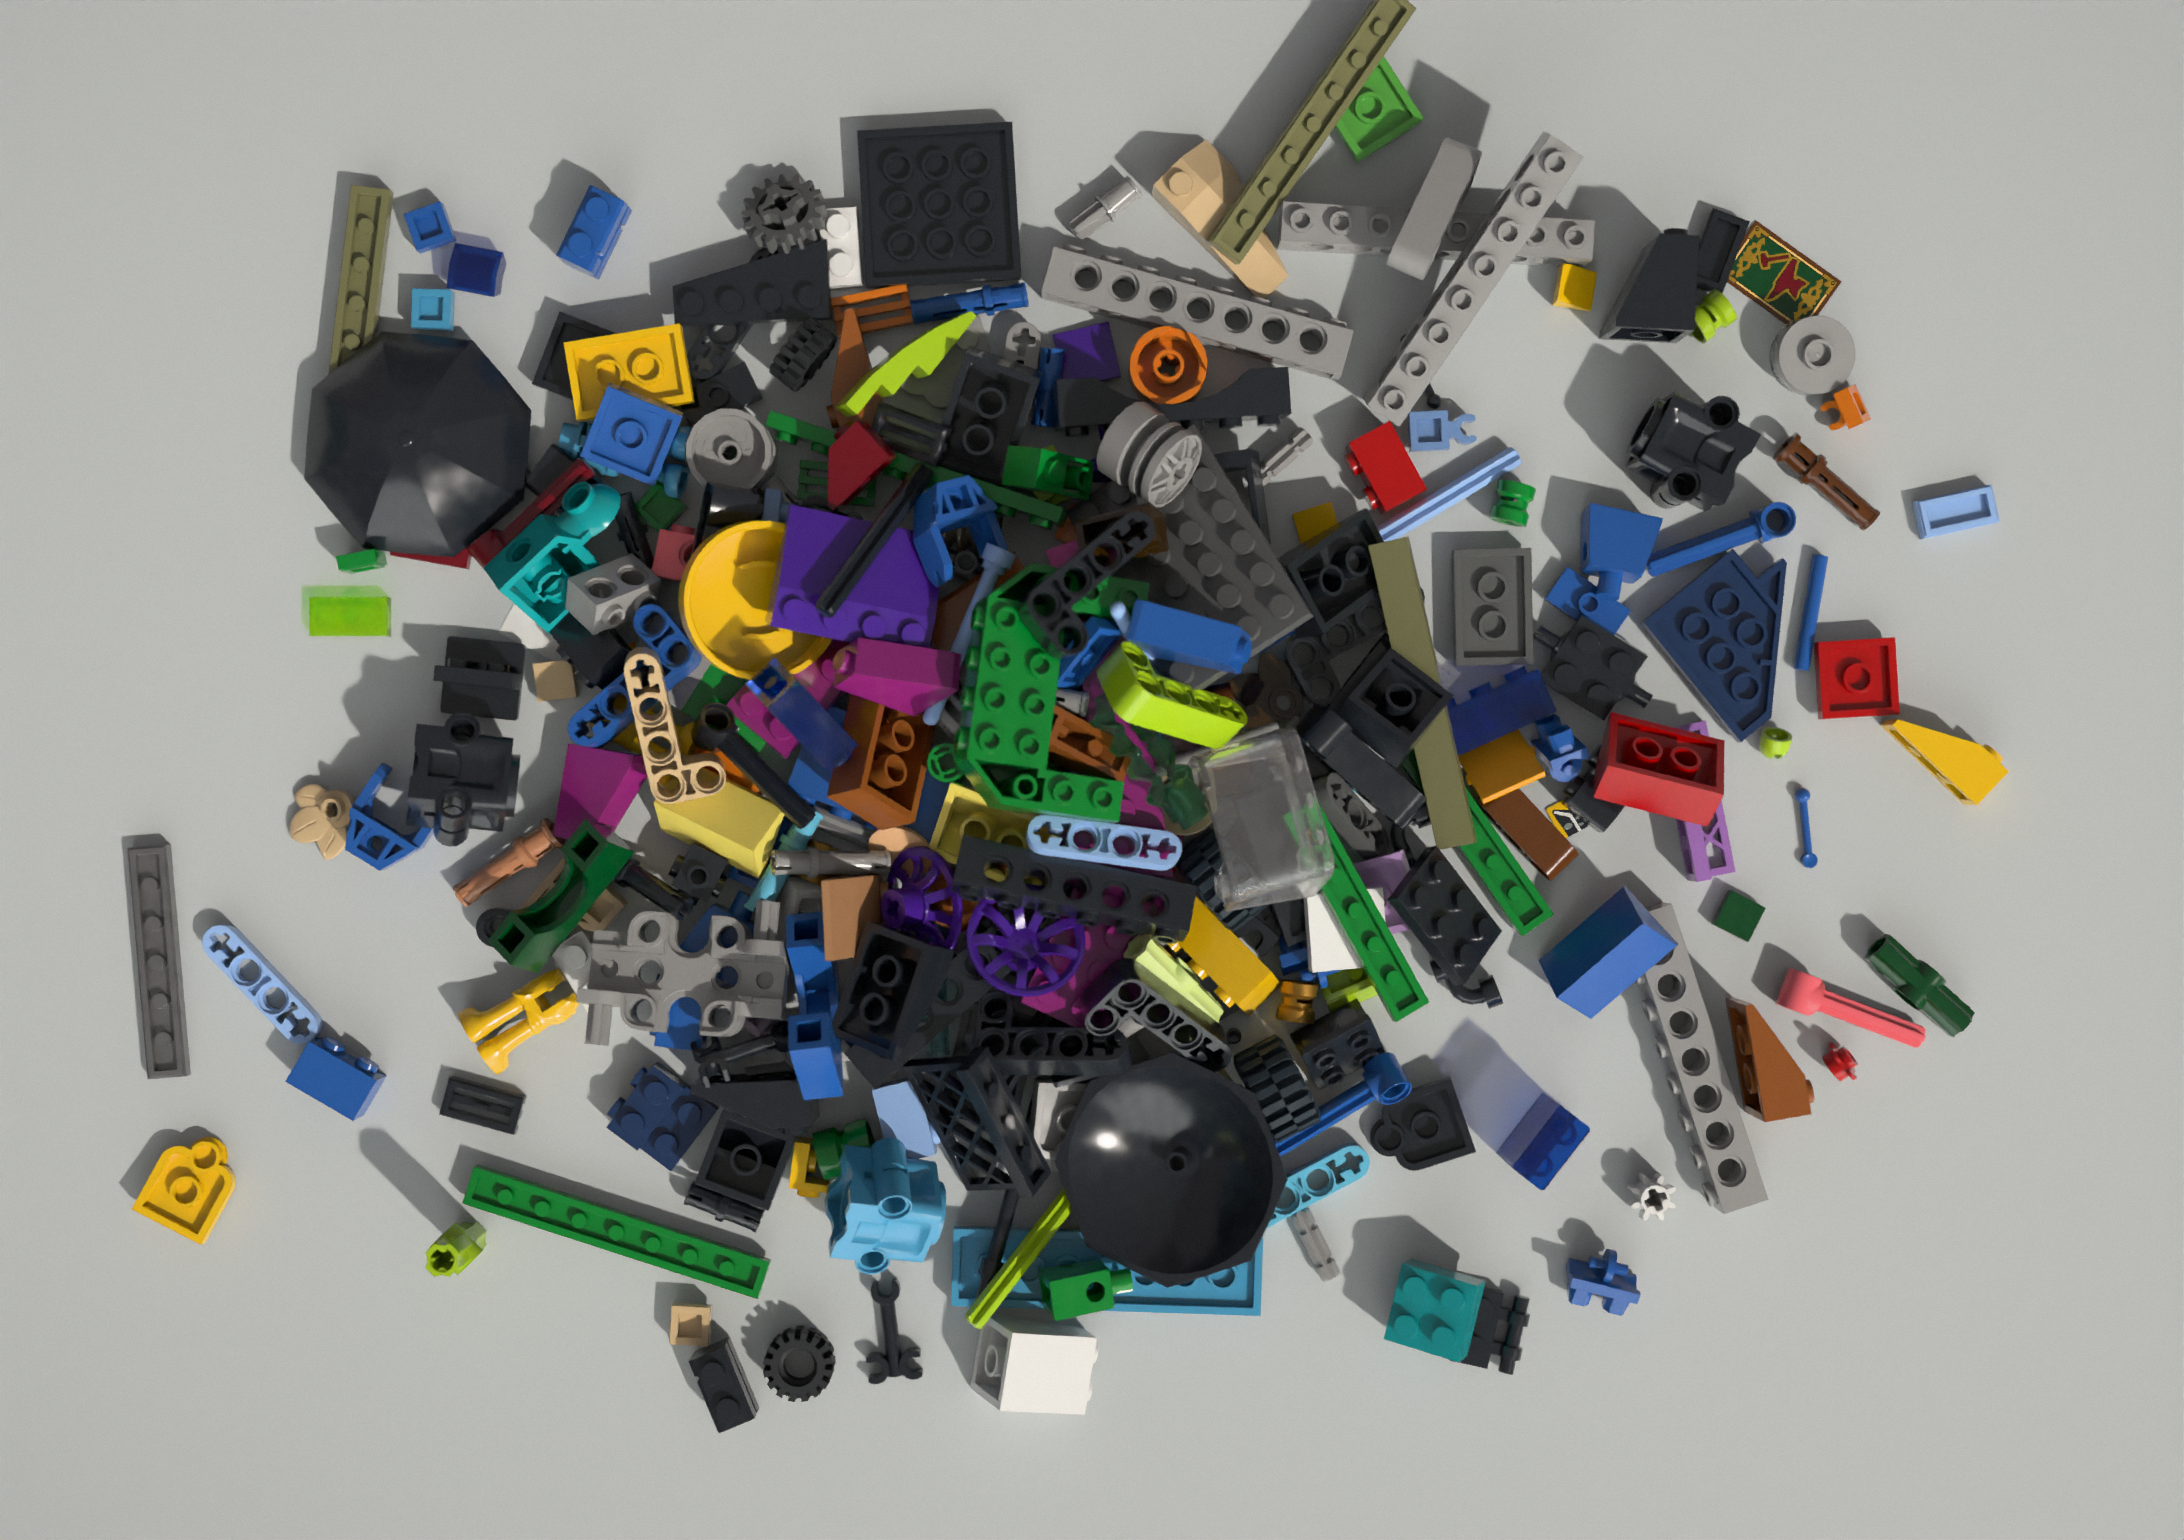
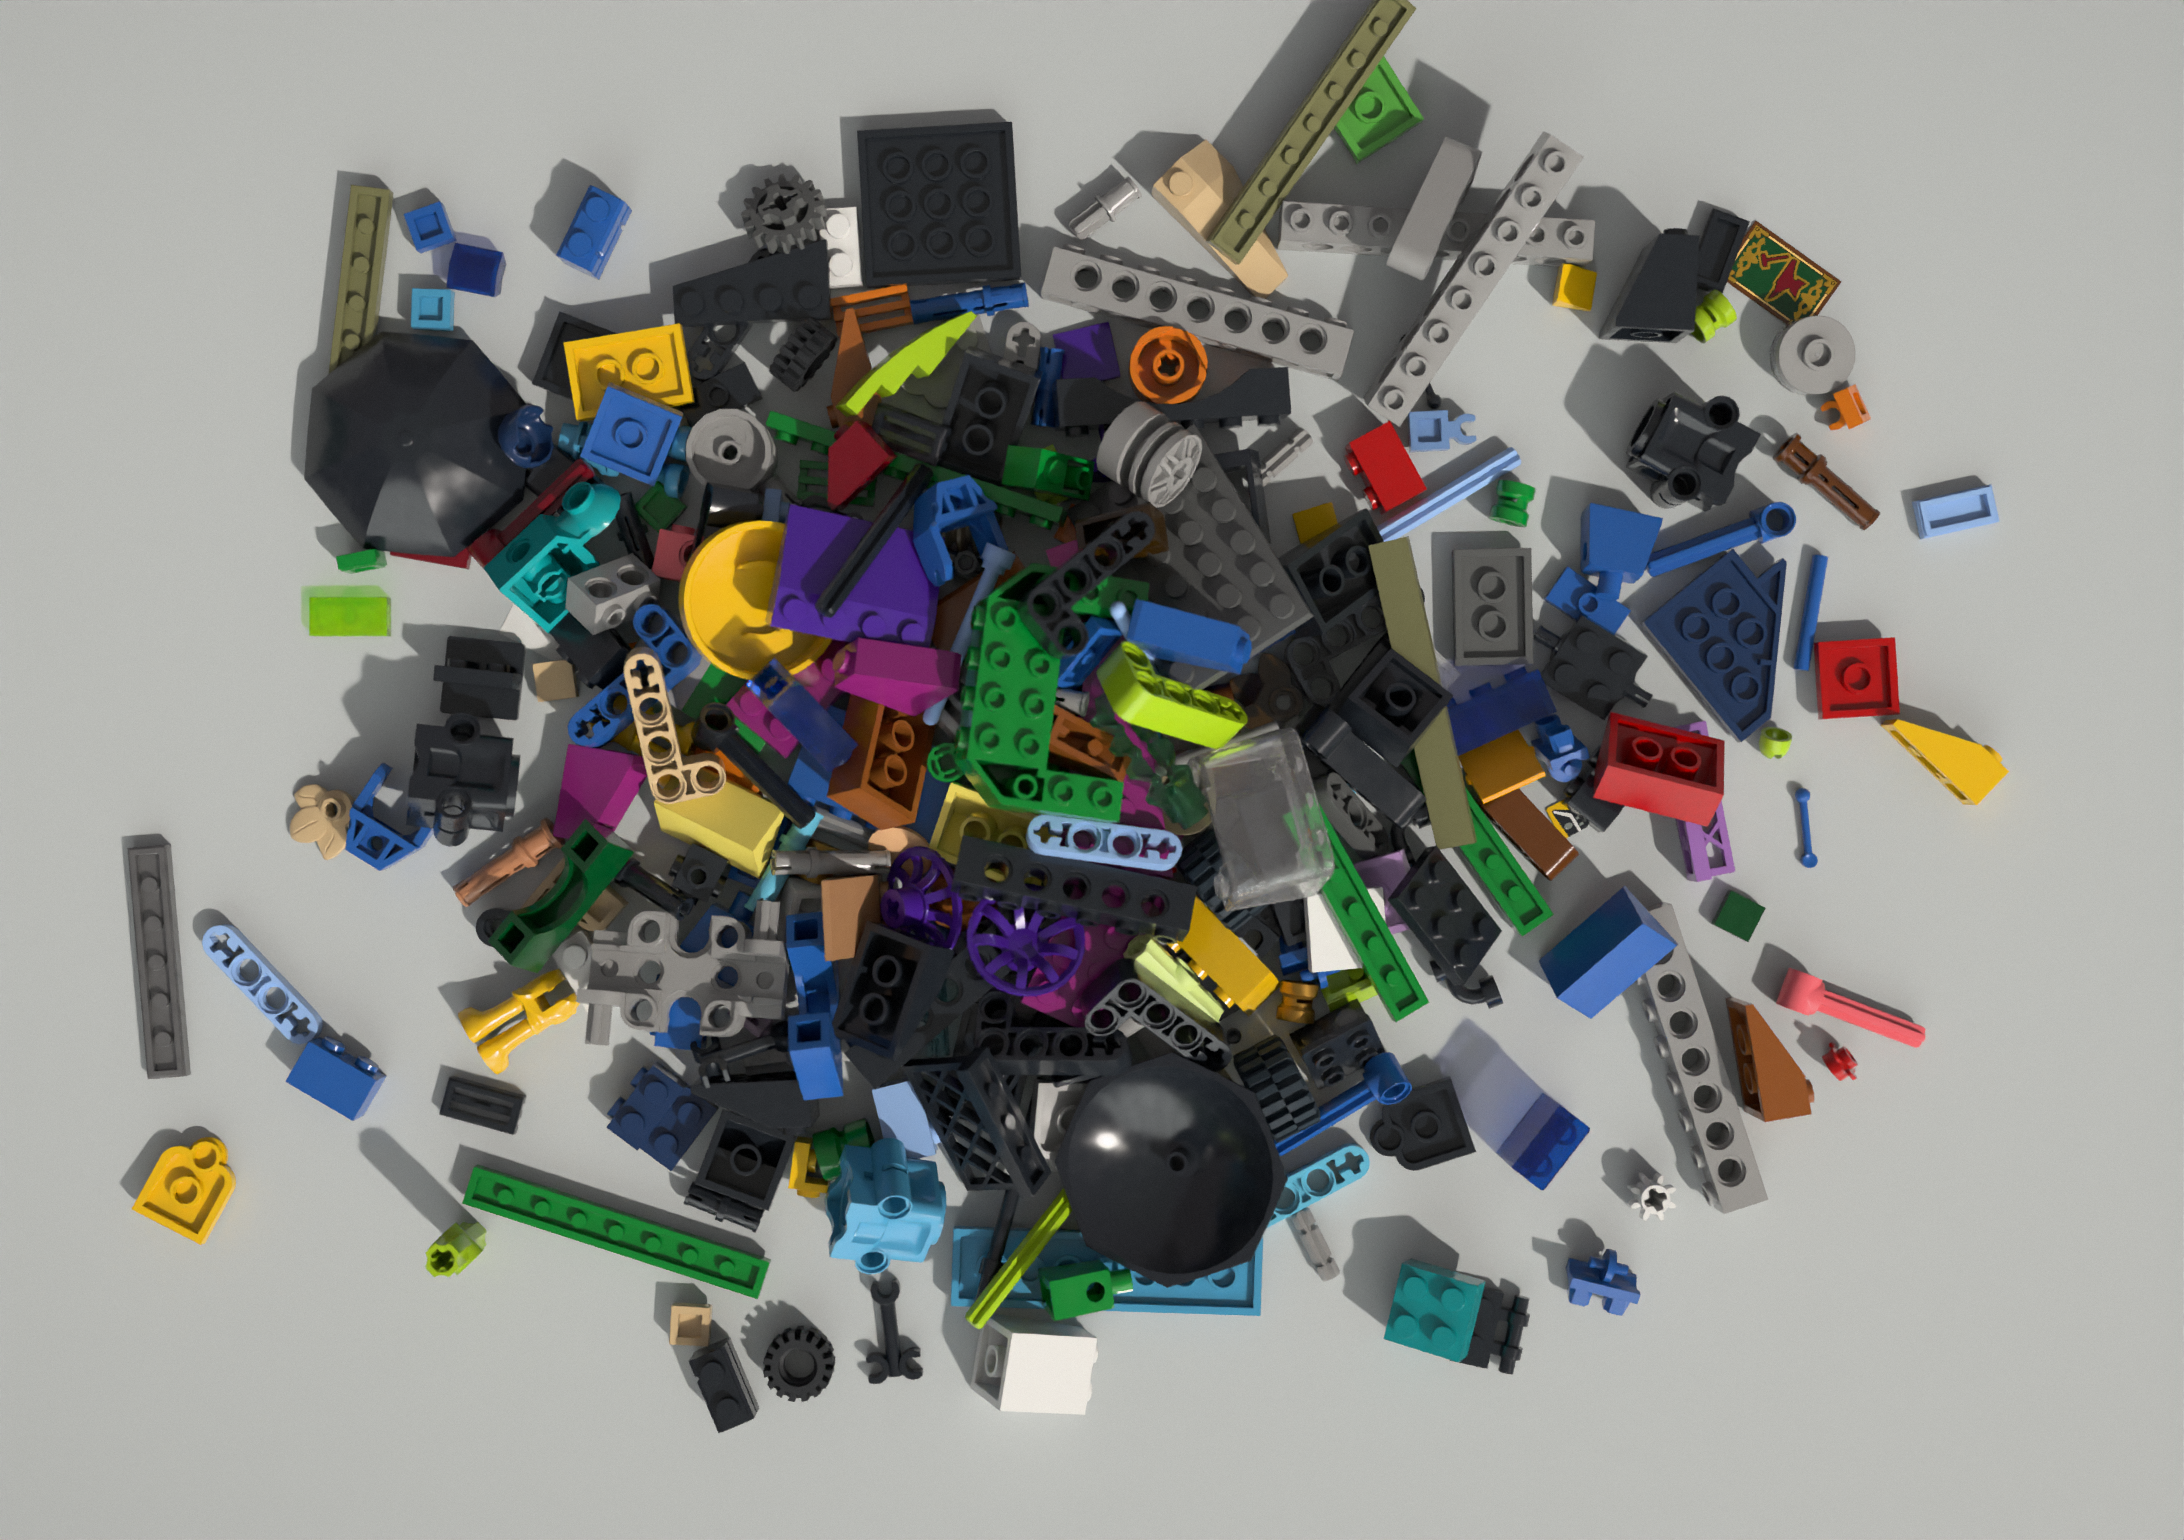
(526, 437): none -> dark blue hair
(1919, 985): dark green piece -> none

